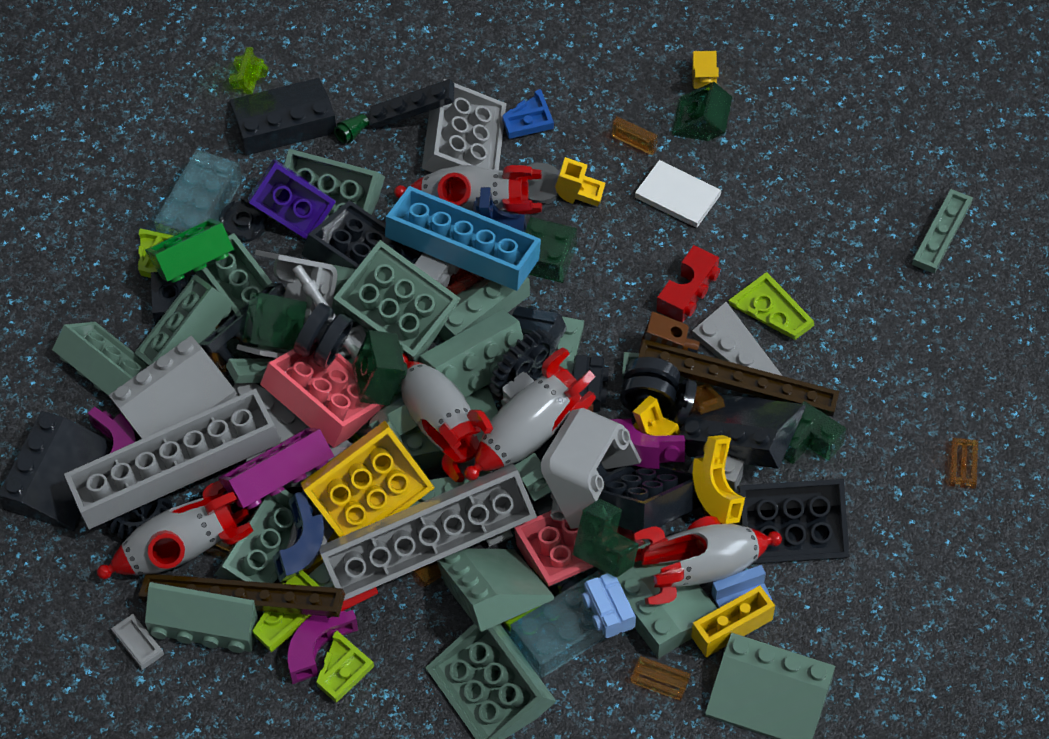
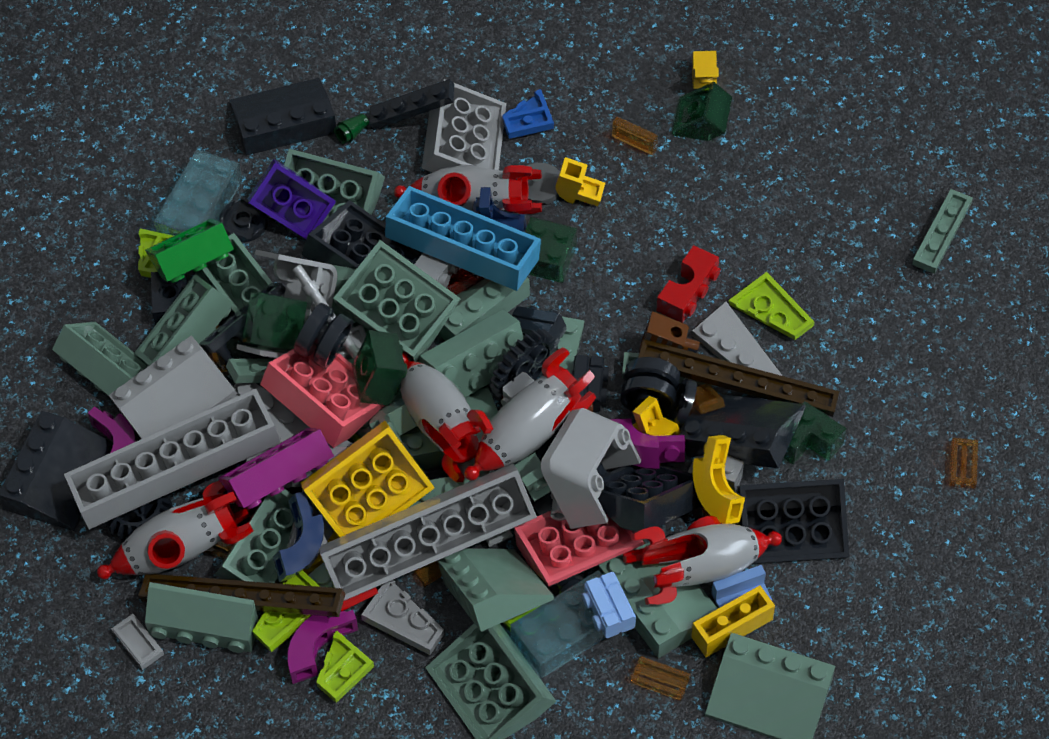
(249, 69): clear neon green hips -> none
(400, 617): none -> light grey wing
(599, 541): clear green brick -> none
(678, 193): white tile -> none

